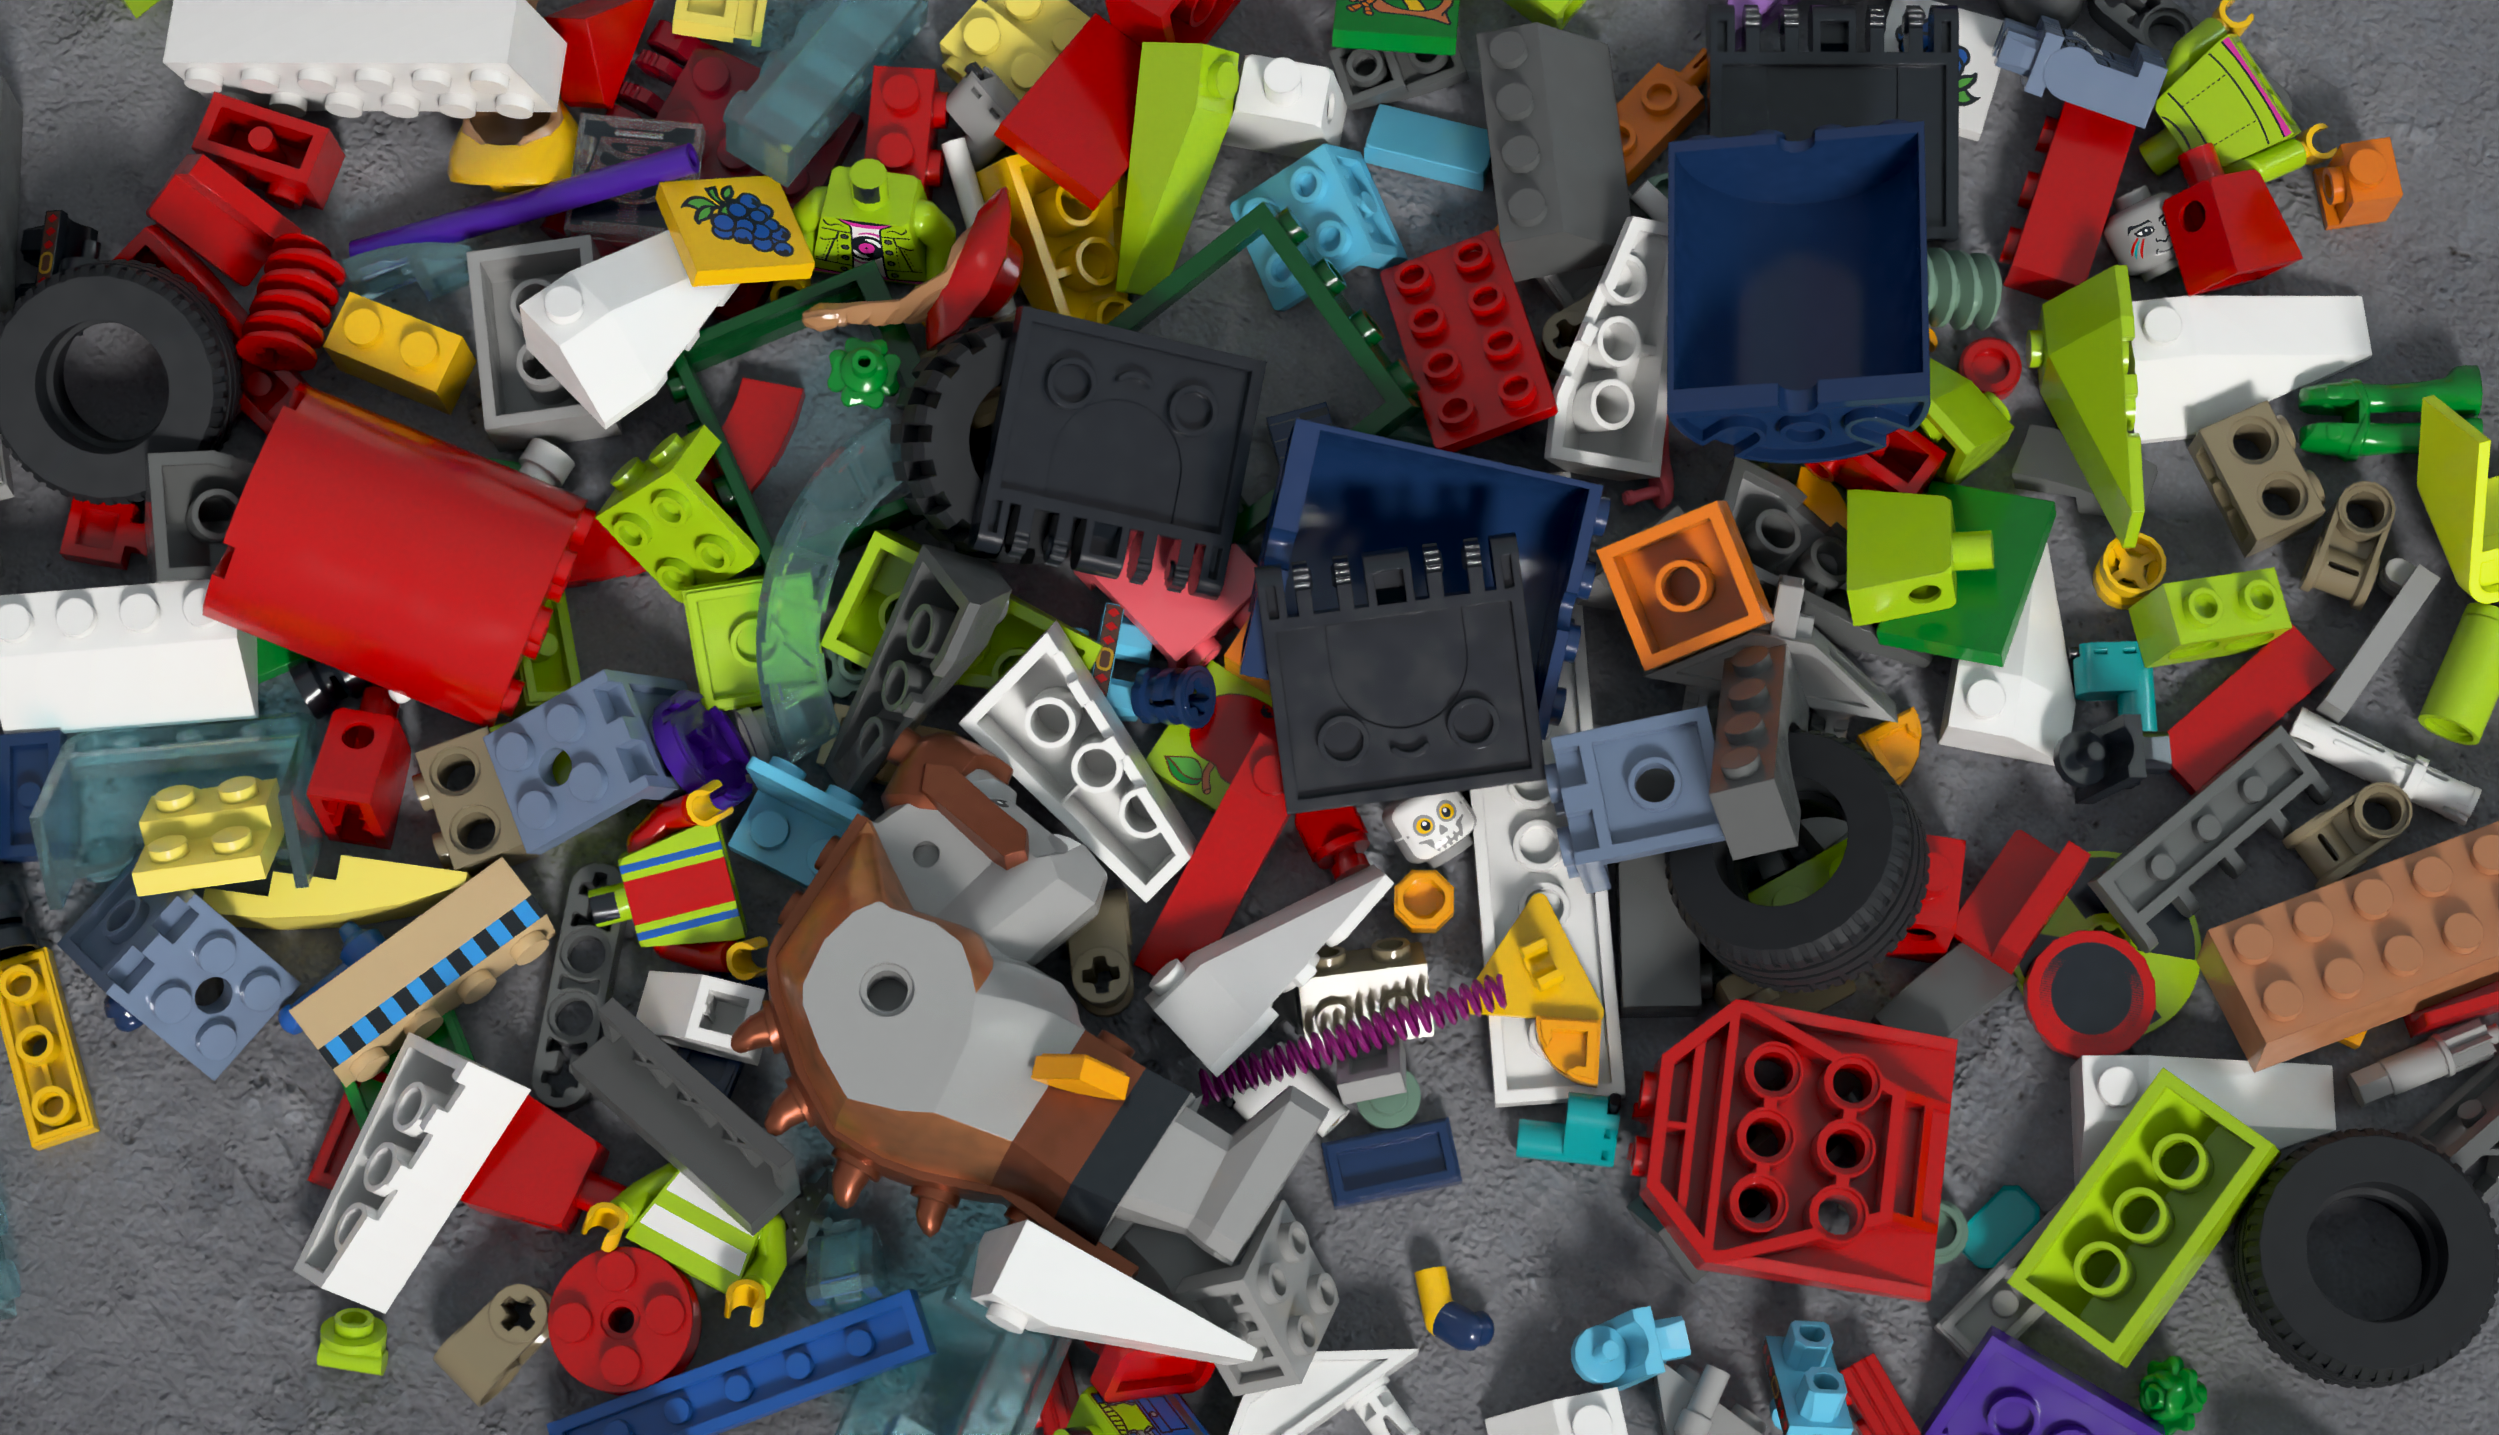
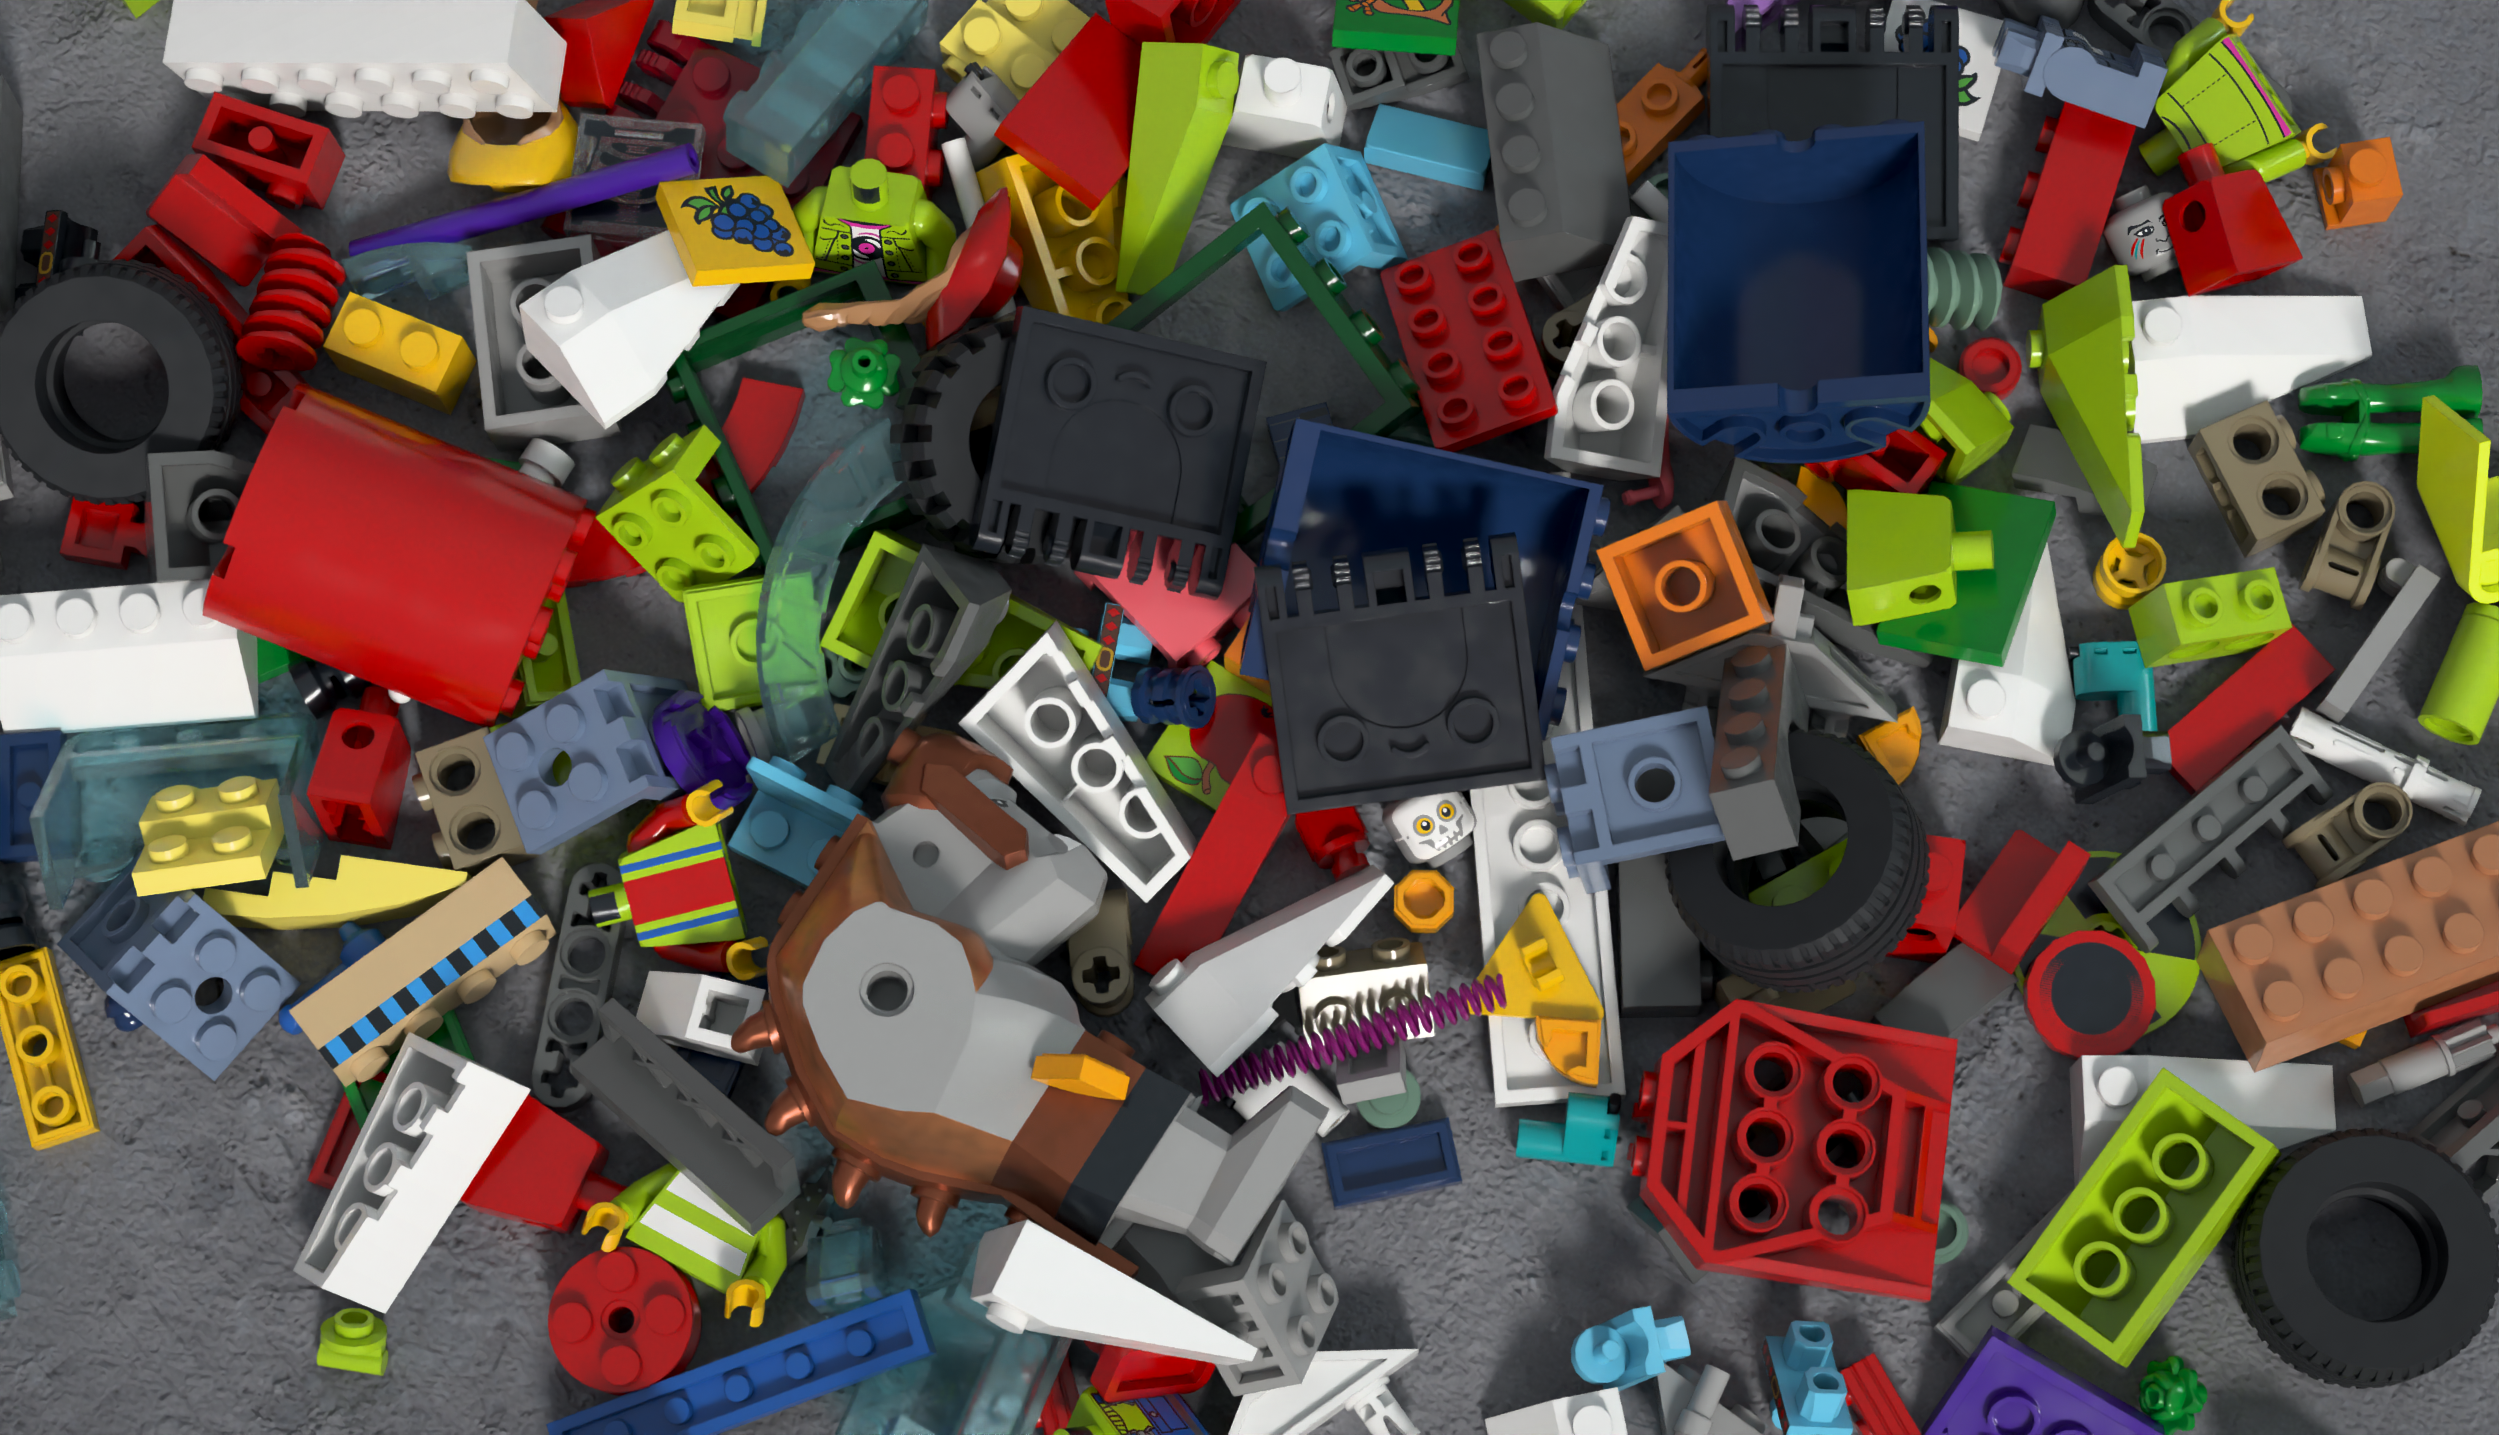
(489, 1349): dark tan piece -> none
(1448, 1319): arm -> none
(2000, 1226): teal piece -> none

